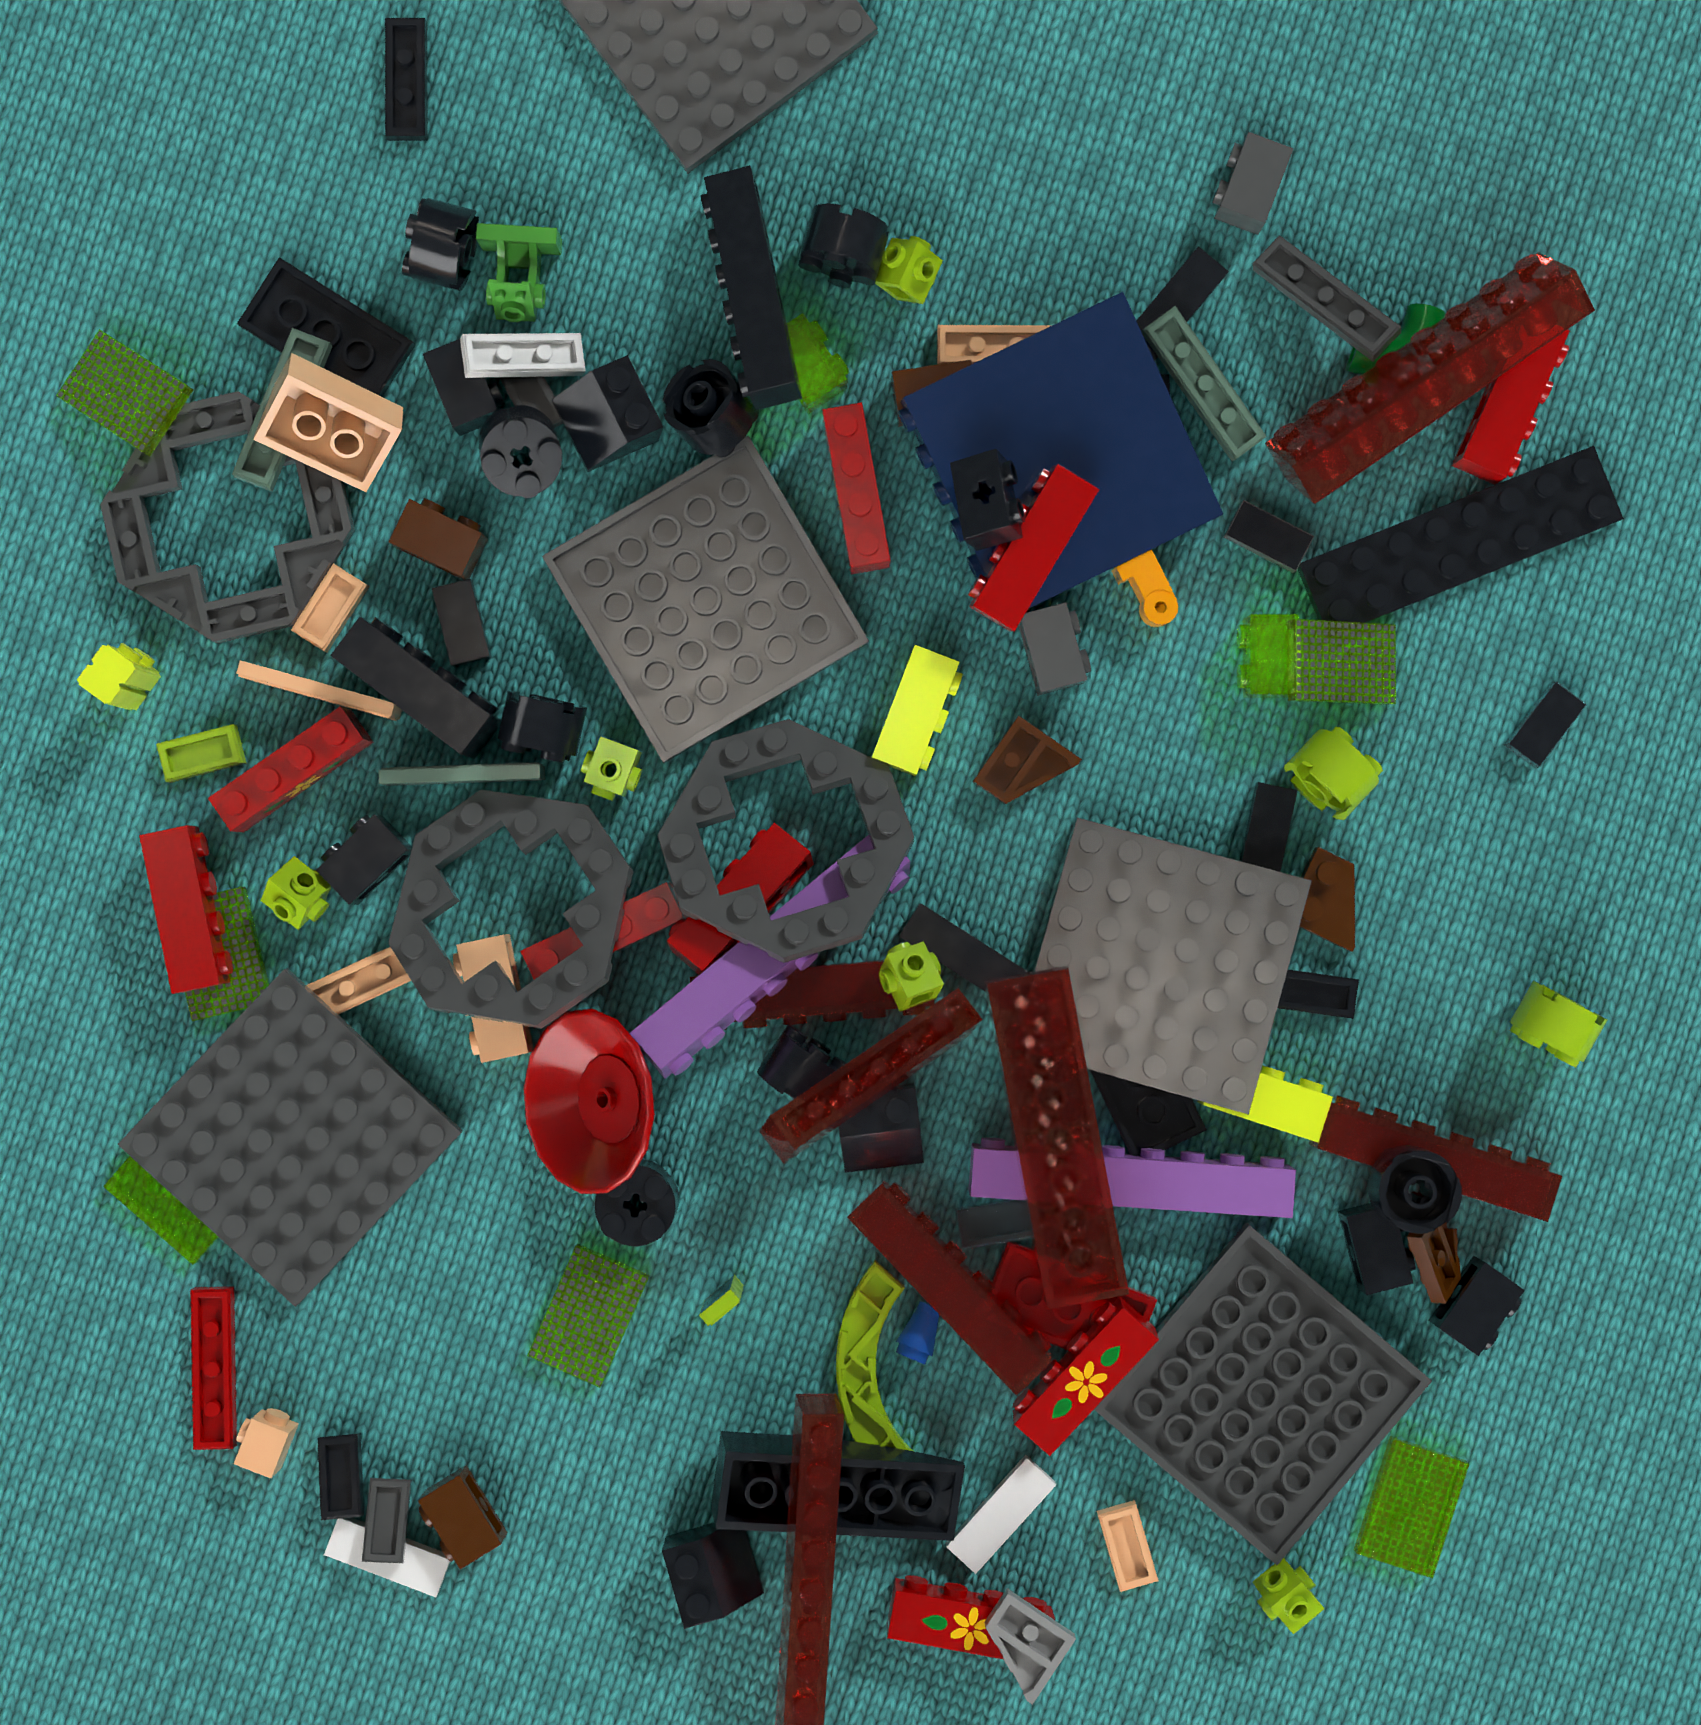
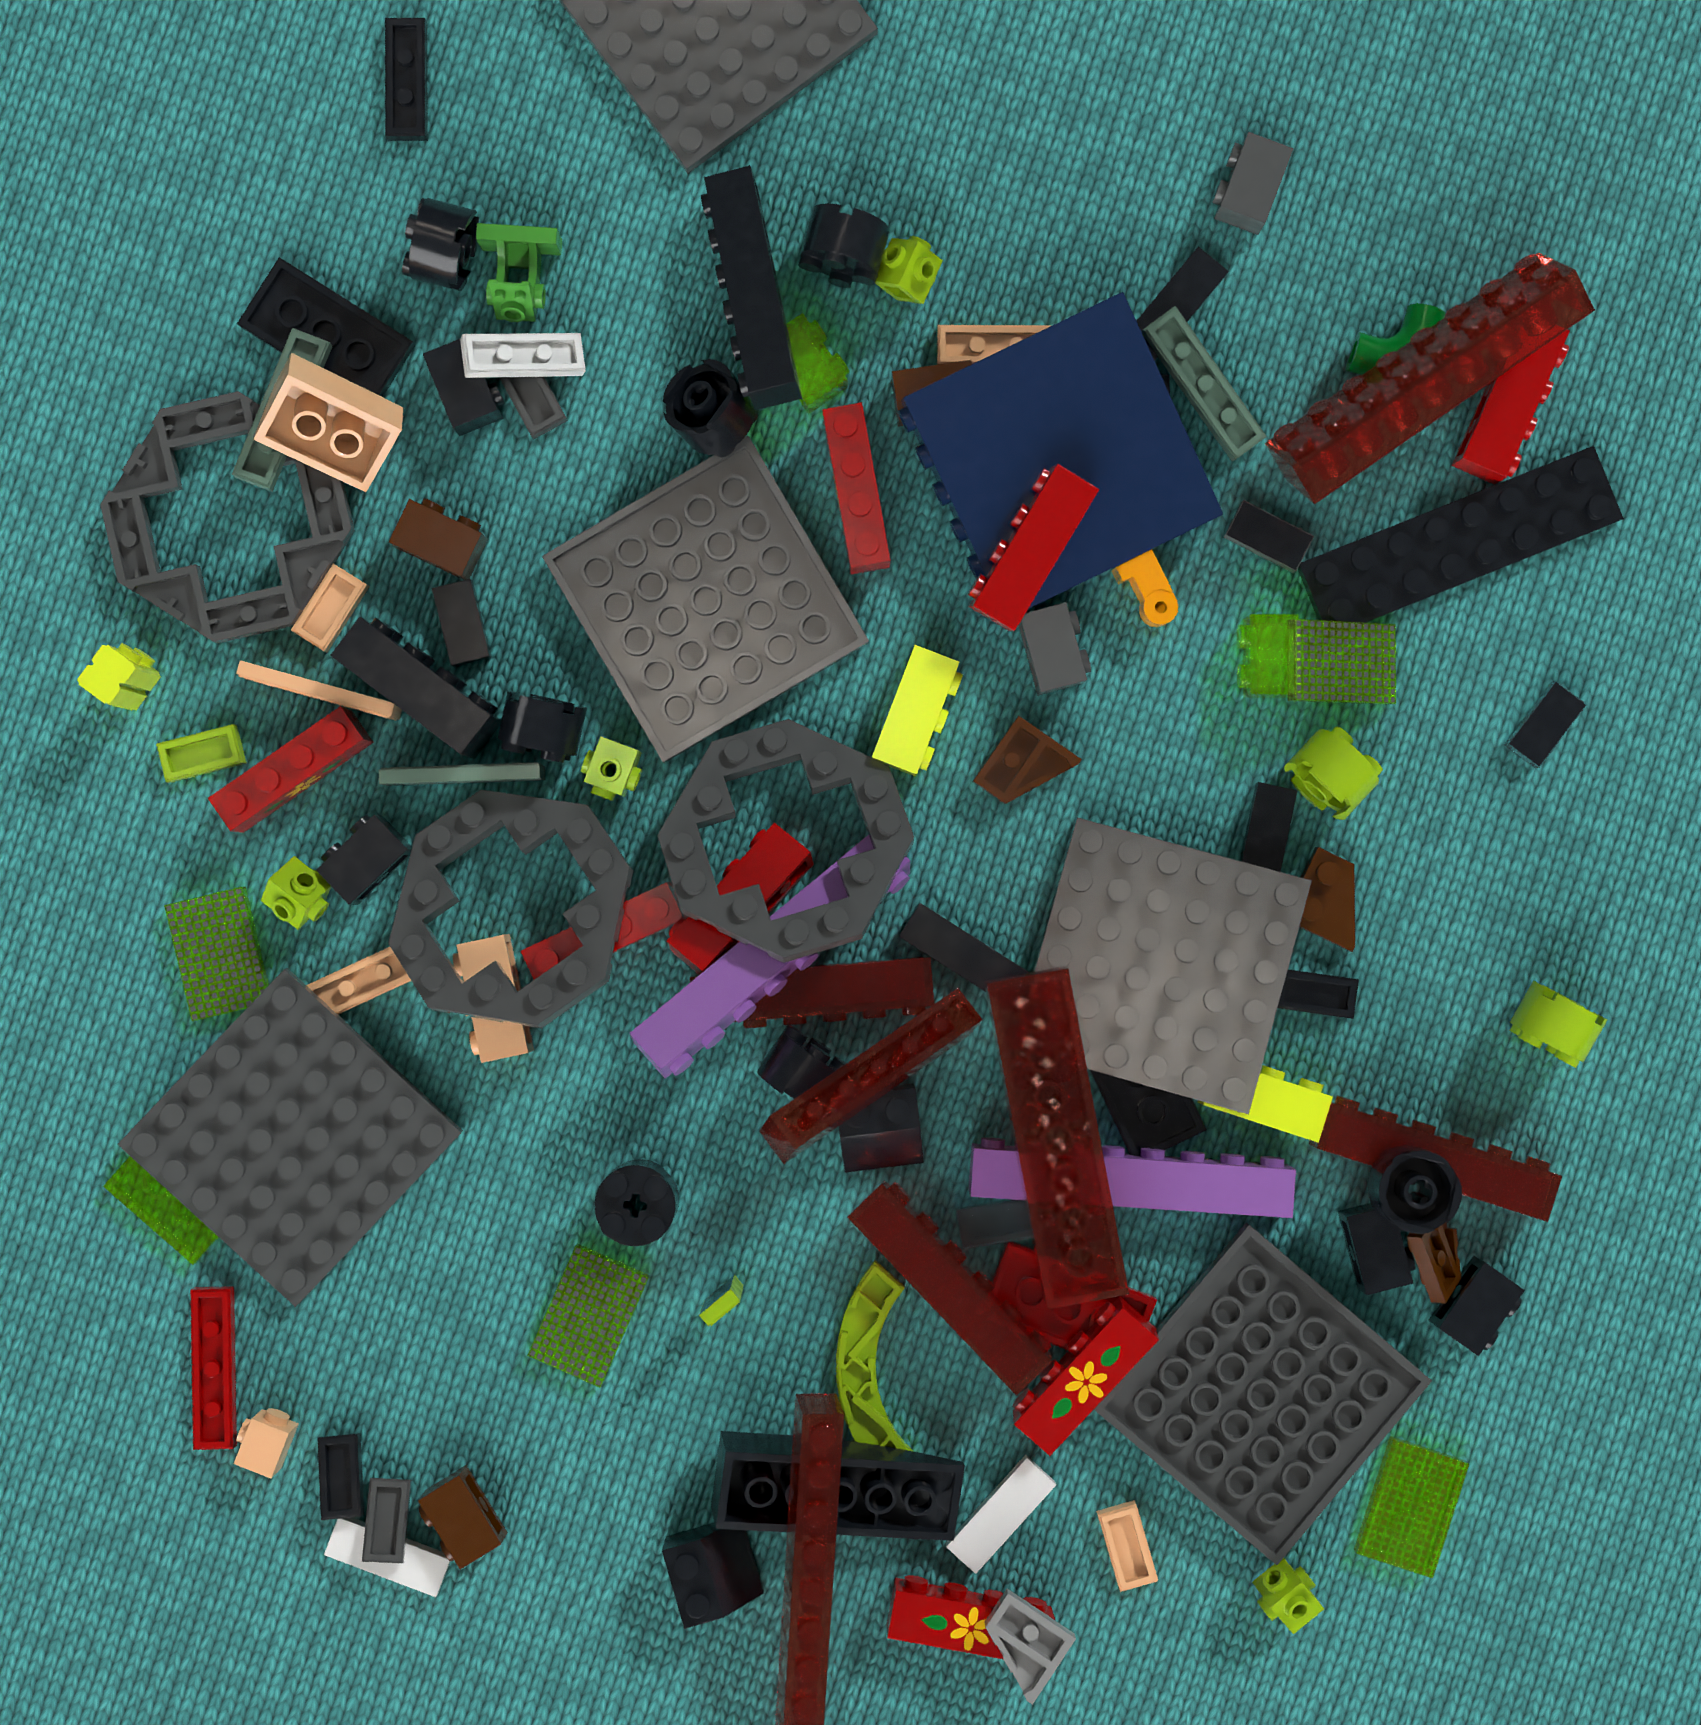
(124, 392): clear neon green tile -> none
(186, 908): red brick -> none
(521, 473): black brick -> none
(589, 1101): red dish -> none
(608, 414): black slope -> none
(911, 975): lime brick -> none
(919, 1334): blue cone -> none
(987, 499): black brick -> none
(1326, 298): dark grey tile -> none

